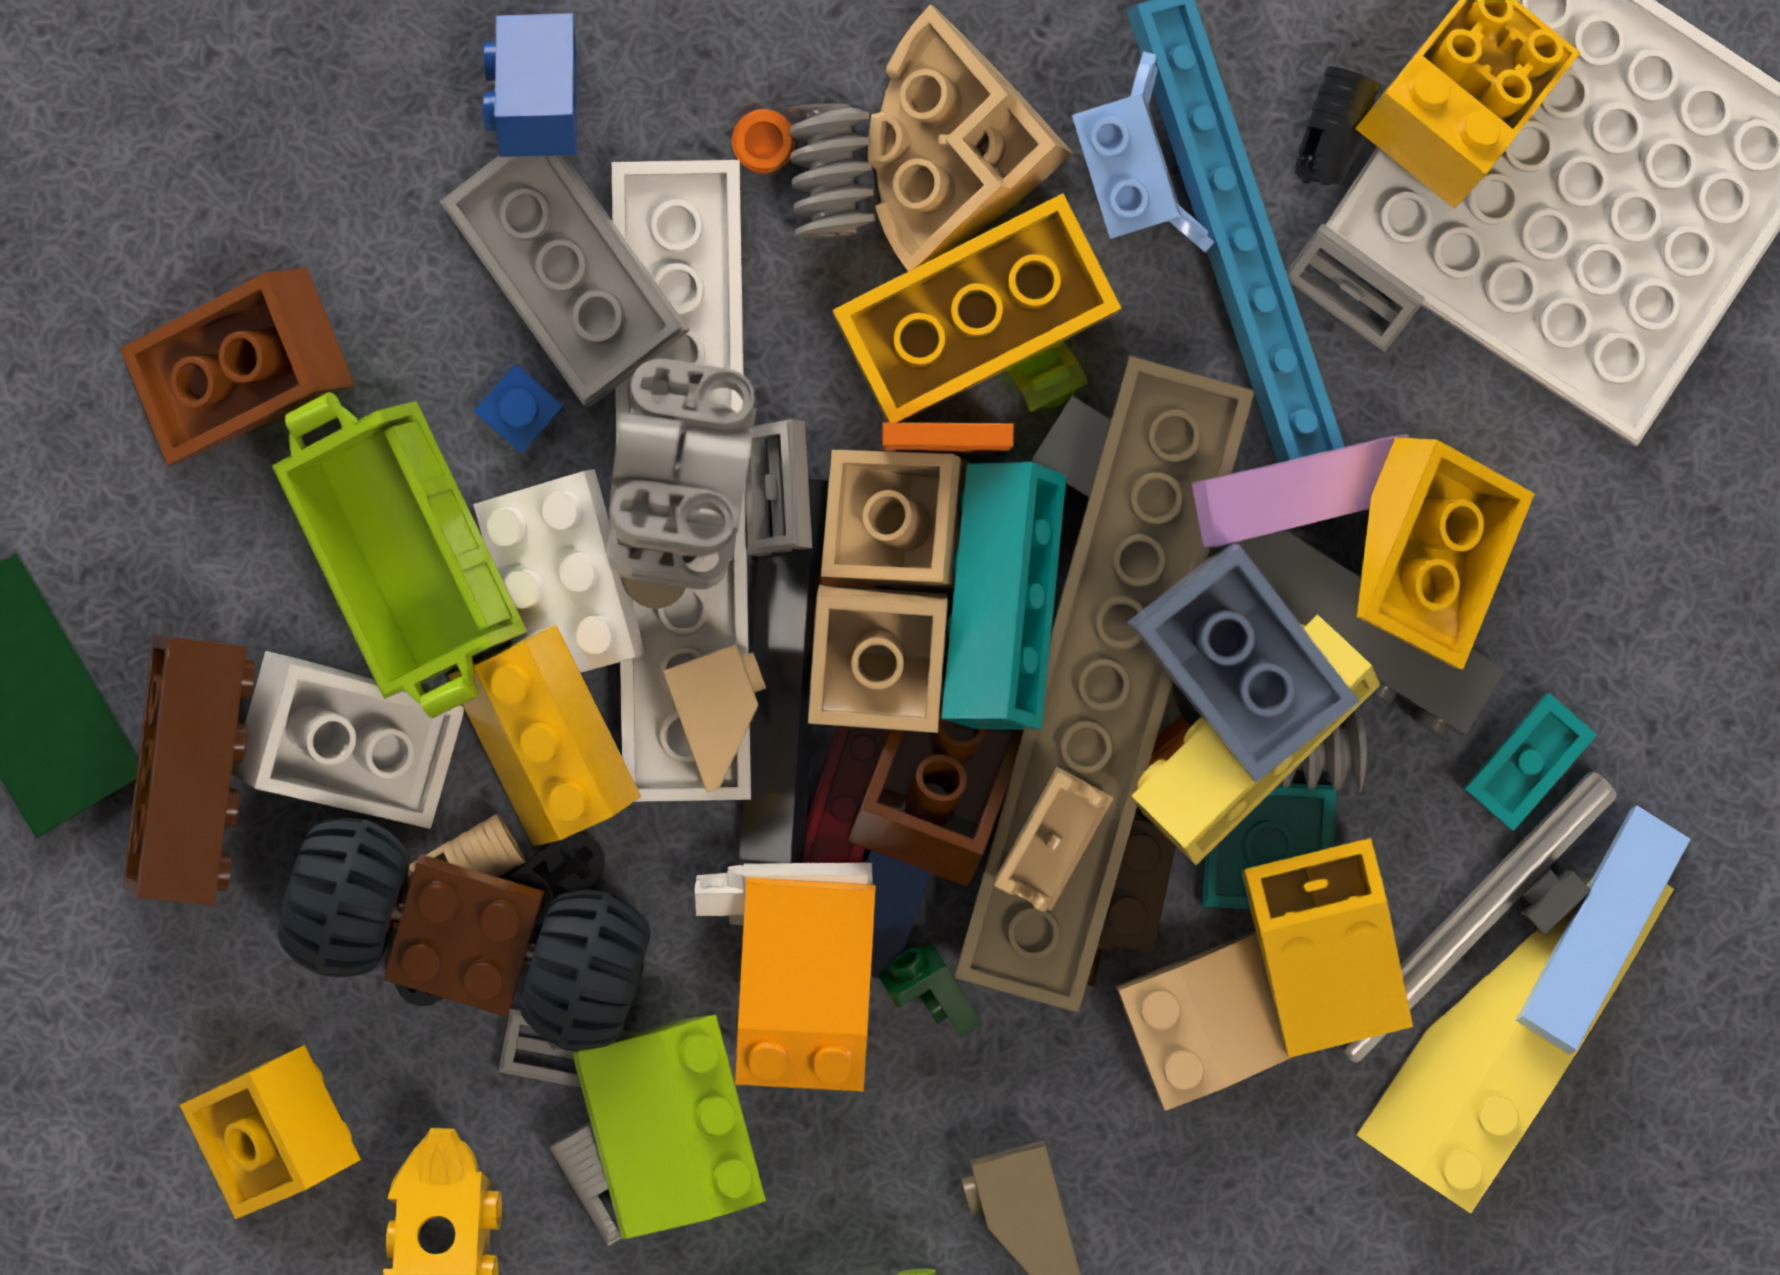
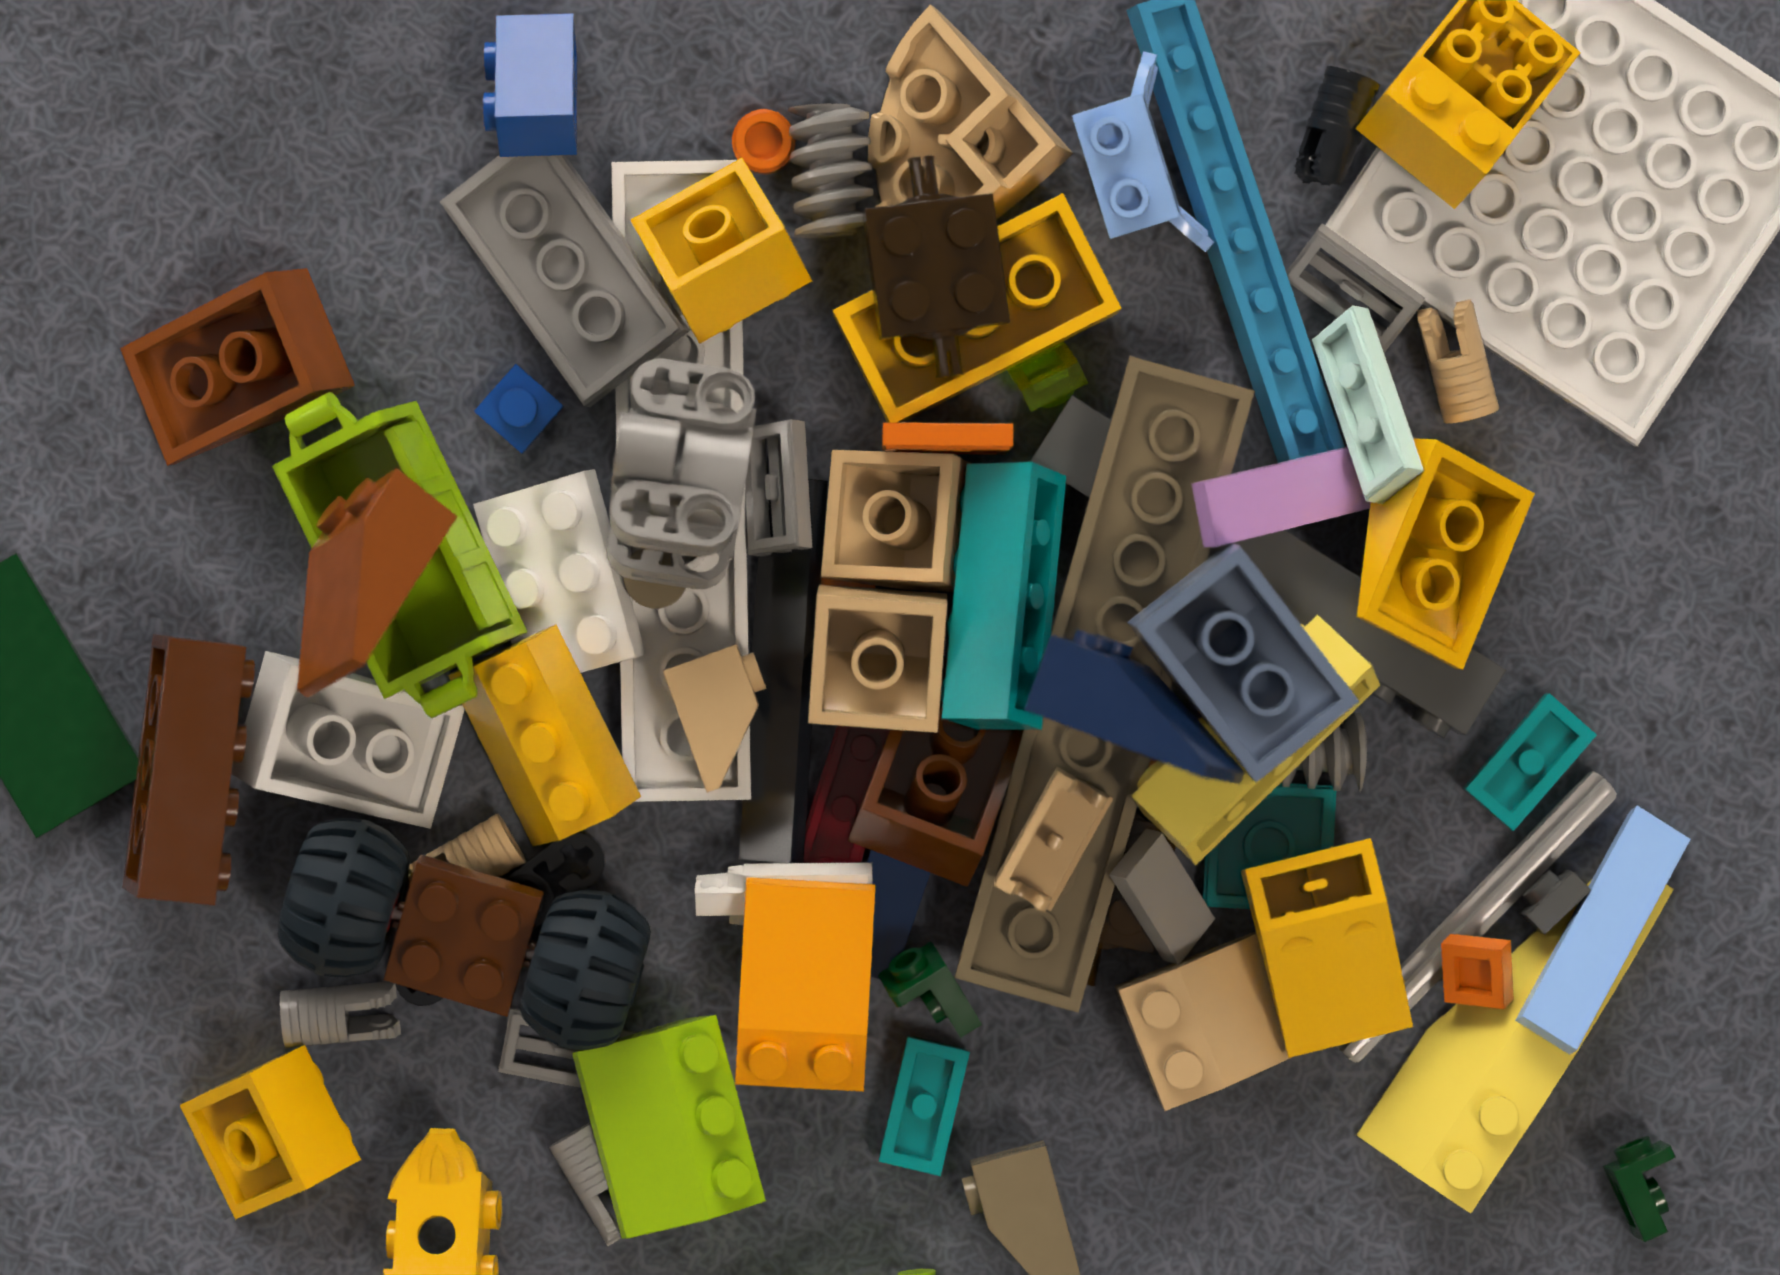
(323, 1017): none -> light grey hinge
(363, 573): none -> dark orange slope
(721, 250): none -> yellow slope
(924, 1105): none -> teal plate
(936, 266): none -> dark brown plate
(1108, 695): none -> dark blue slope
(1162, 896): none -> light grey tile
(1367, 405): none -> light aqua tile
(1462, 375): none -> tan hinge
(1477, 971): none -> orange plate
(1640, 1197): none -> dark green bracket

